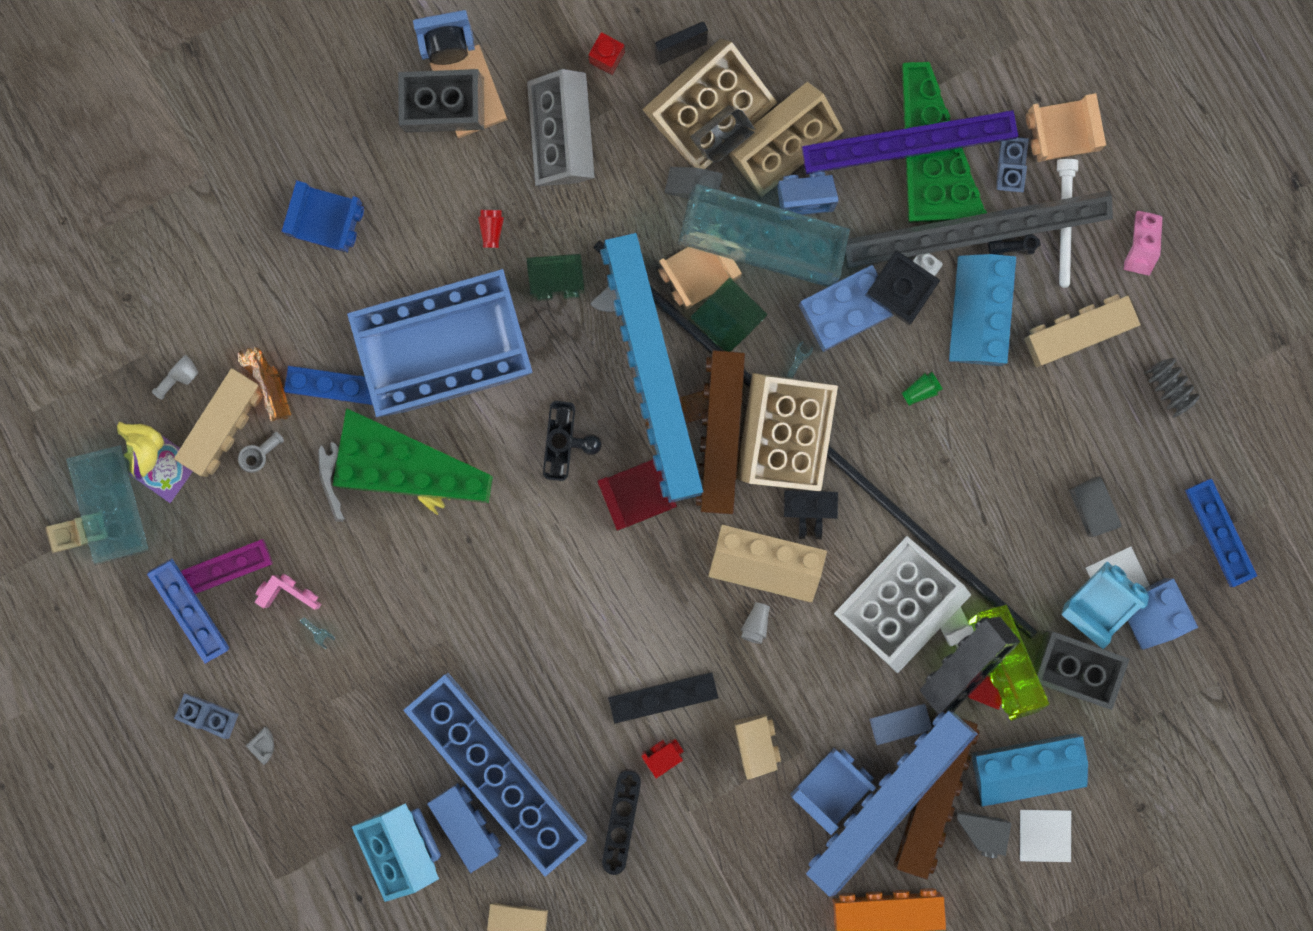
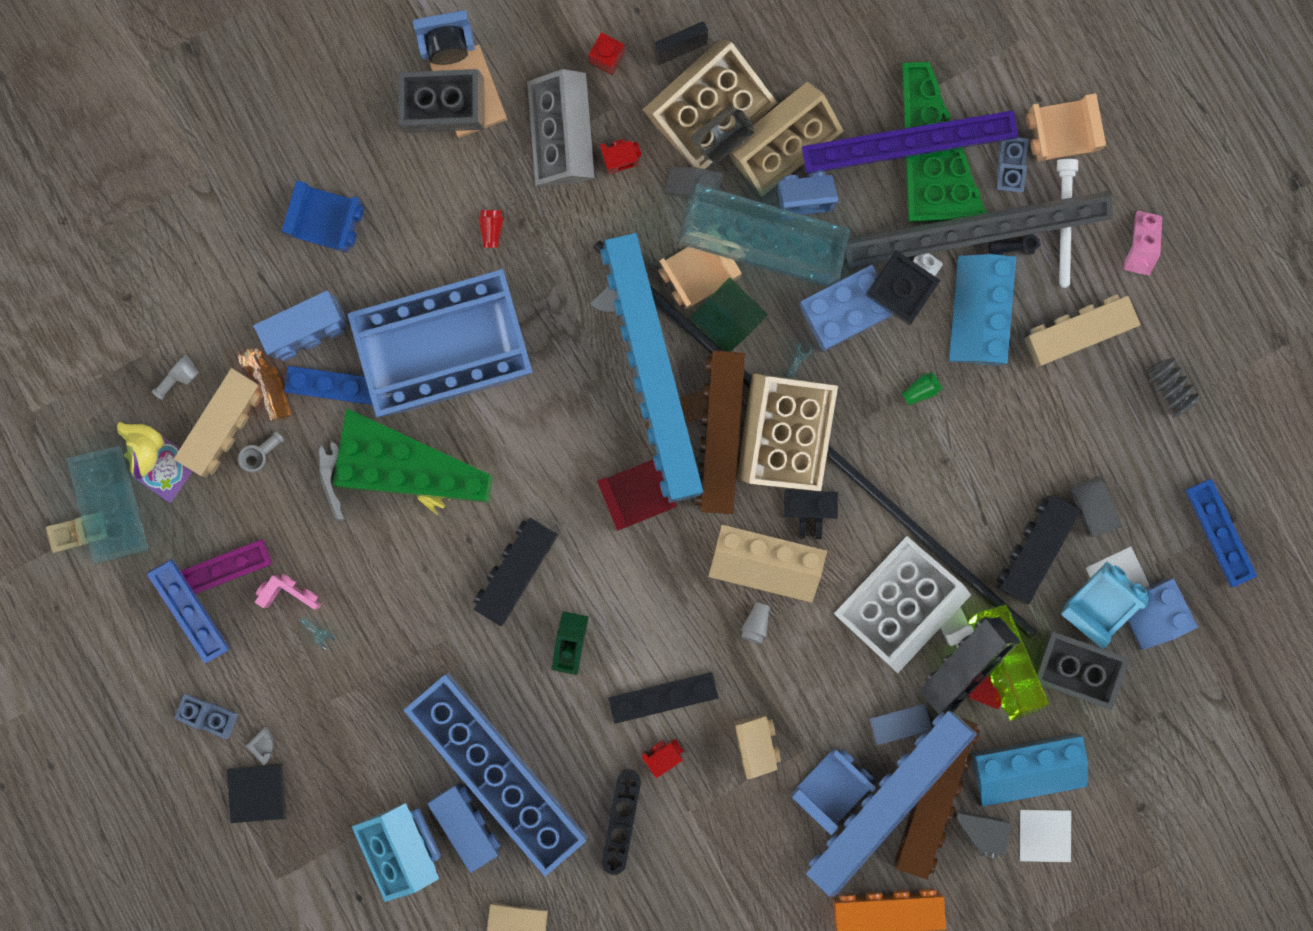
(256, 793): none -> black tile
(302, 326): none -> medium blue brick
(515, 572): none -> black brick
(556, 276): clear green slope -> none
(569, 643): none -> dark green slope
(589, 444): black piece -> none
(620, 155): none -> red brick
(1038, 549): none -> black brick

